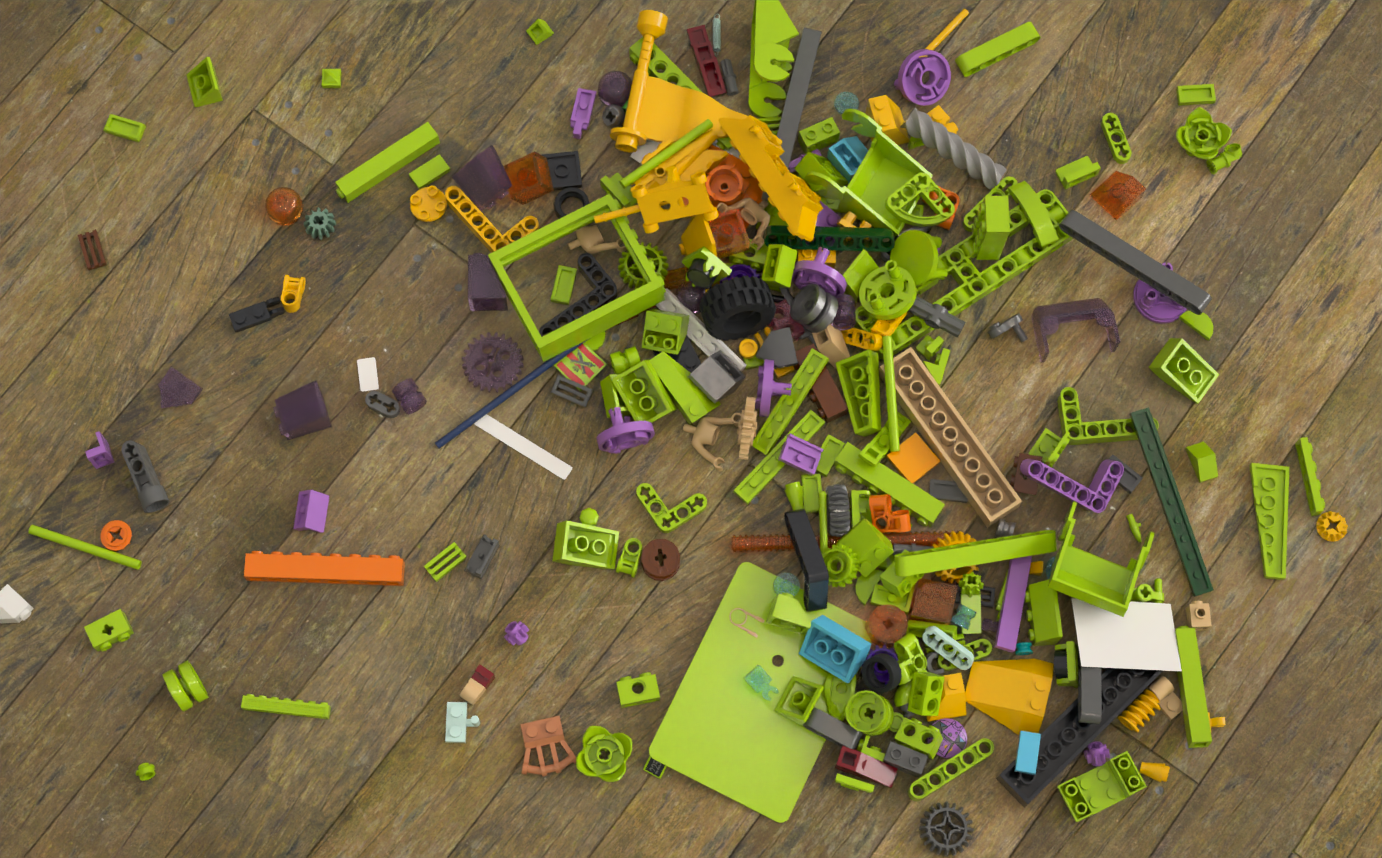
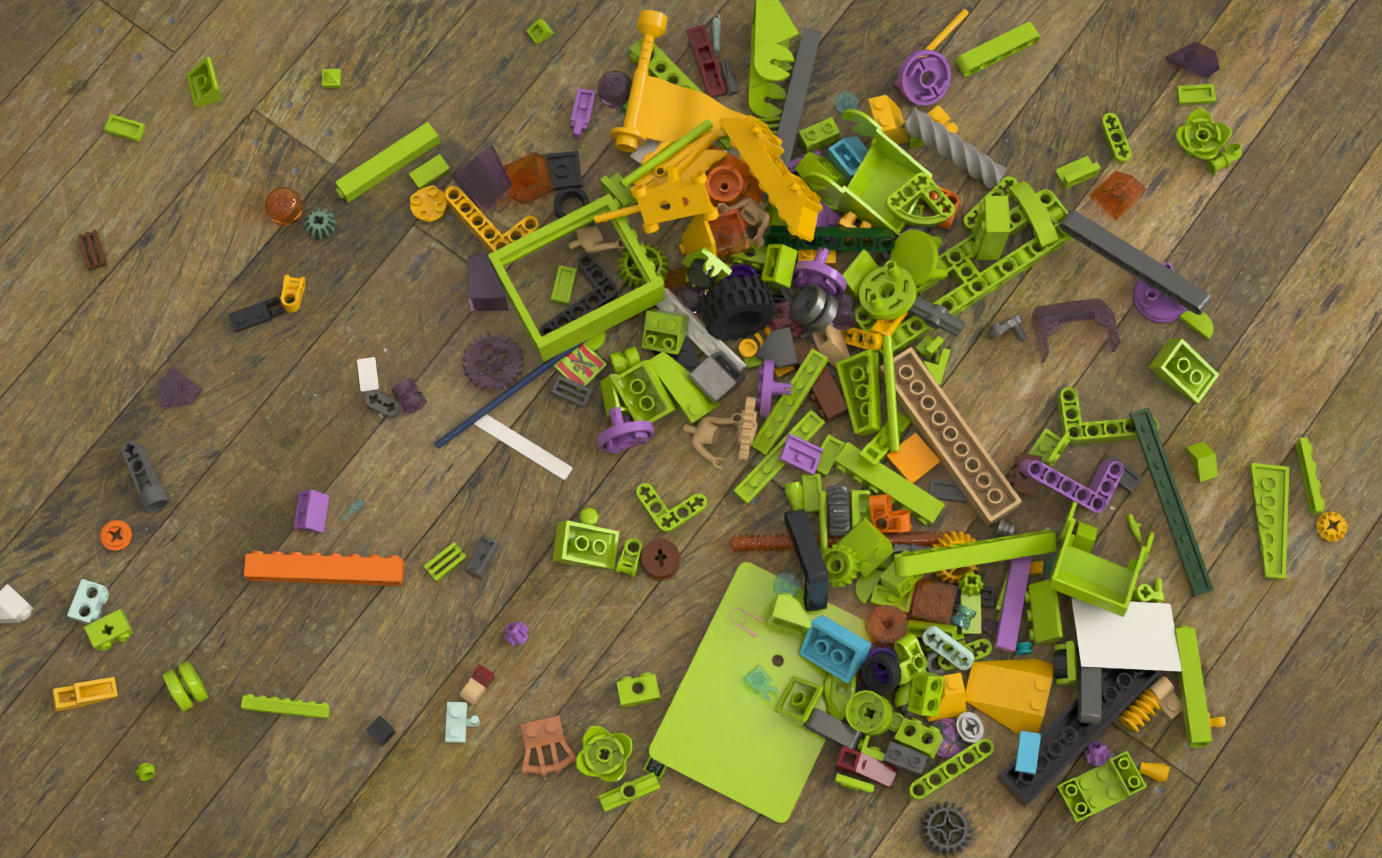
(82, 602): none -> light aqua brick
(84, 694): none -> yellow slope
(85, 547): lime piece -> none
(100, 455): medium lavender panel -> none
(302, 411): clear purple slope -> none
(352, 510): none -> clear light blue helmet
(381, 731): none -> black brick
(608, 116): flat silver piece -> none
(616, 797): none -> lime piece
(969, 719): none -> light grey gear
(1085, 537): none -> lime slope
(1196, 59): none -> slope
(1198, 616): tan brick -> none

